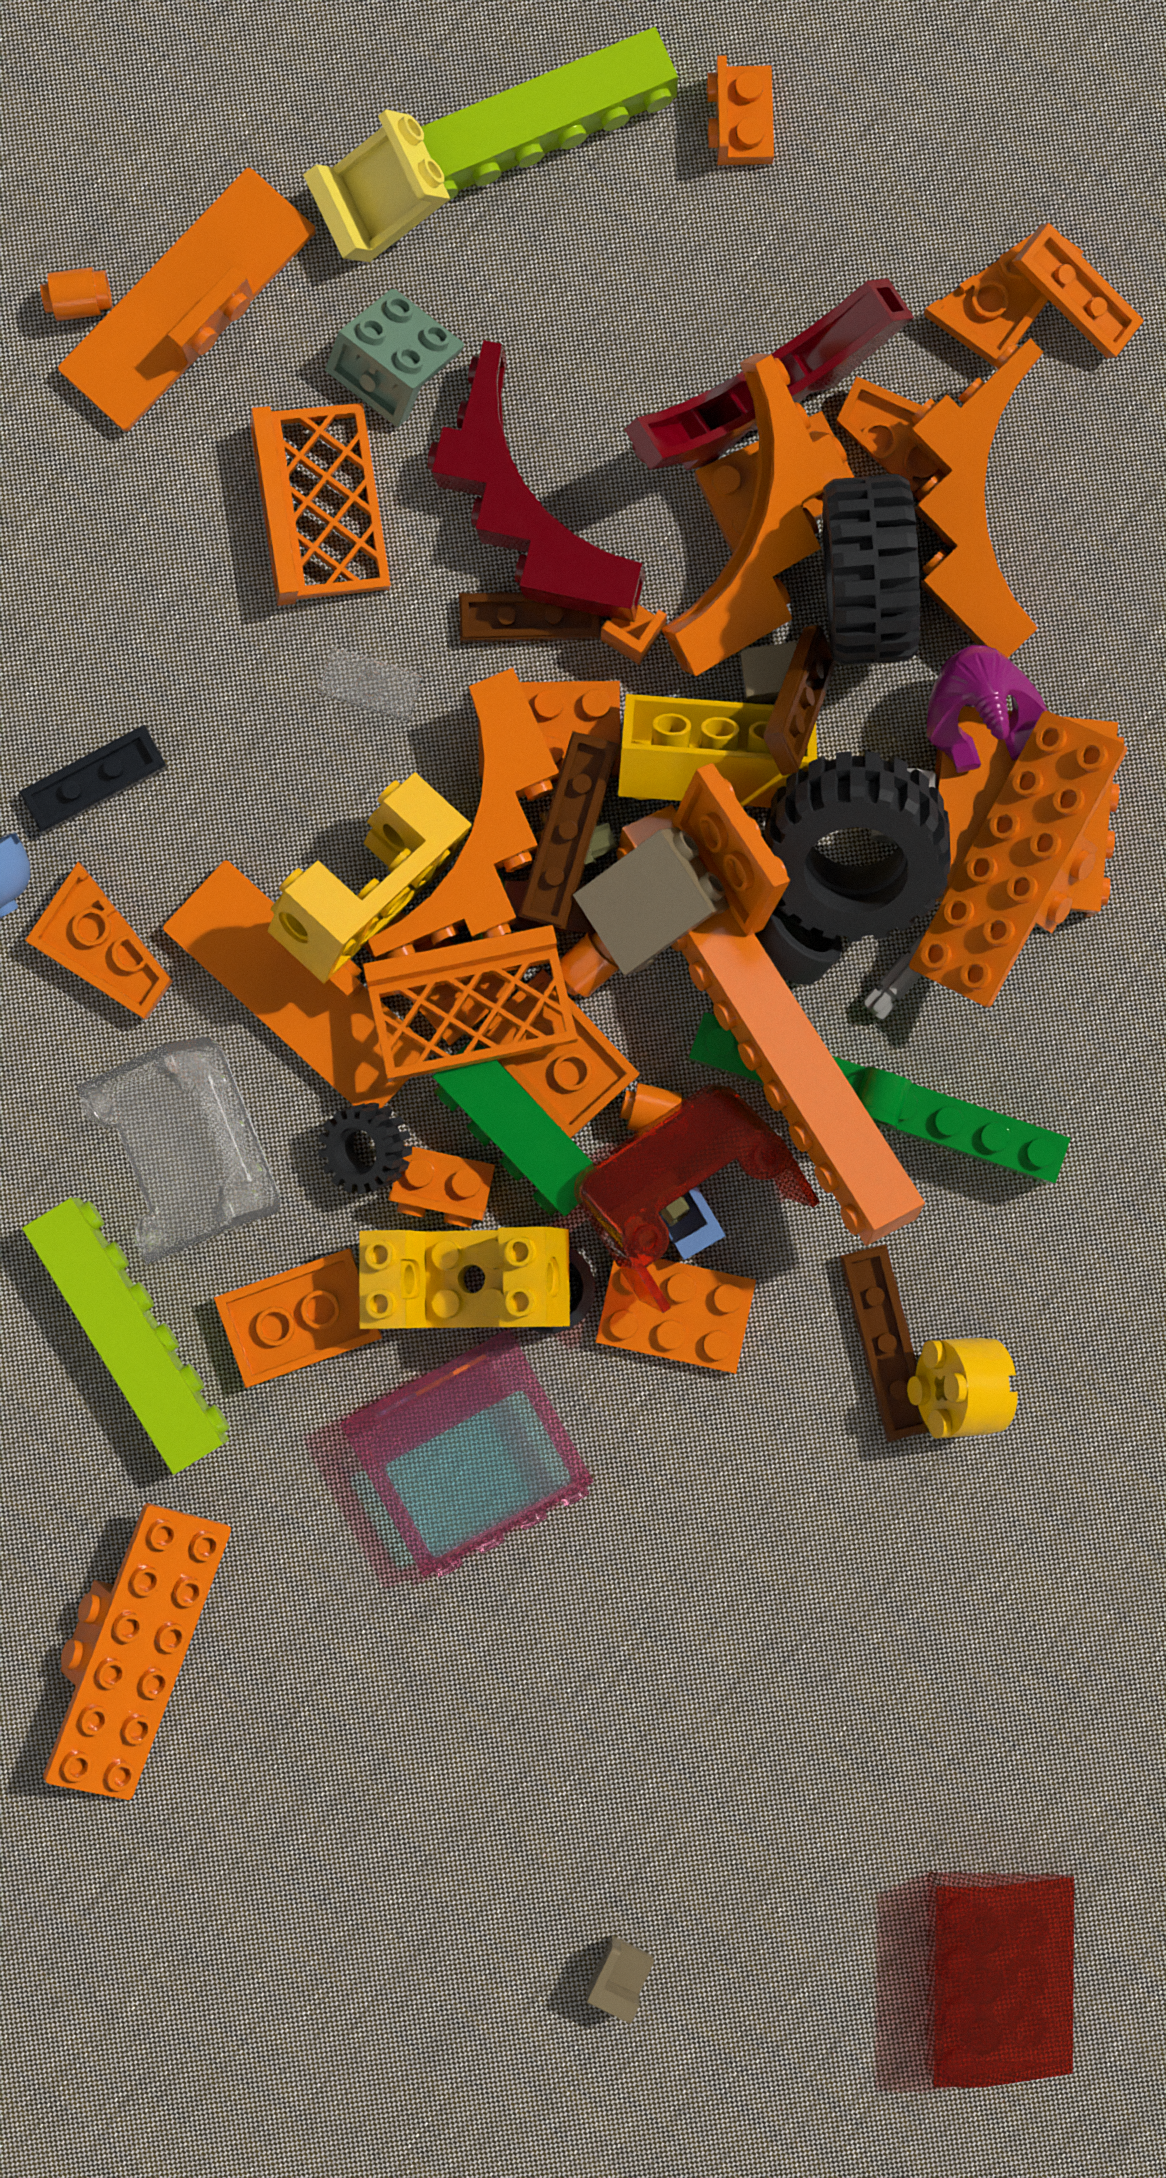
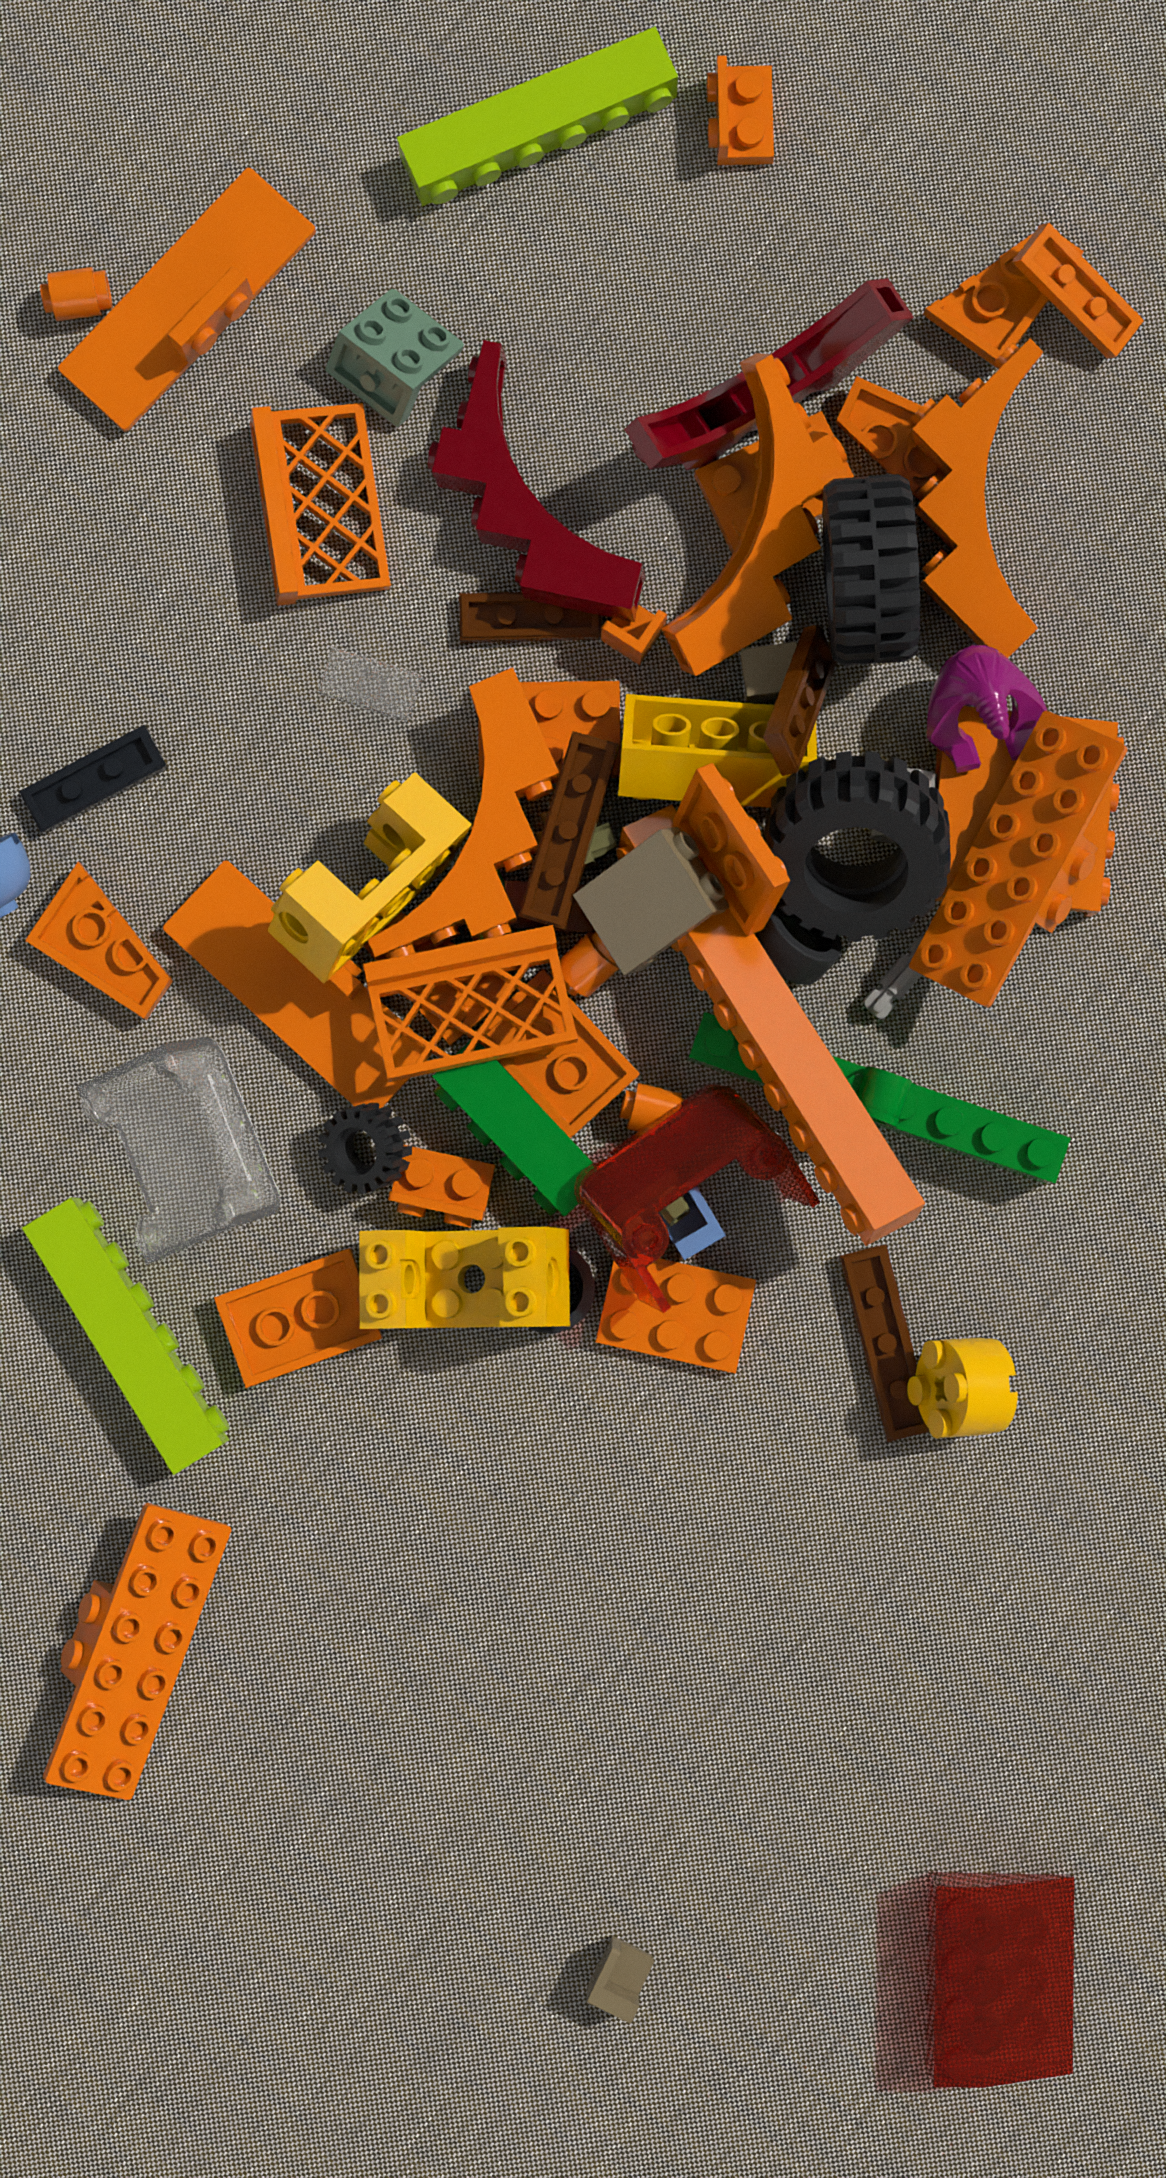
(379, 188): light yellow panel -> none
(468, 1454): panel -> none

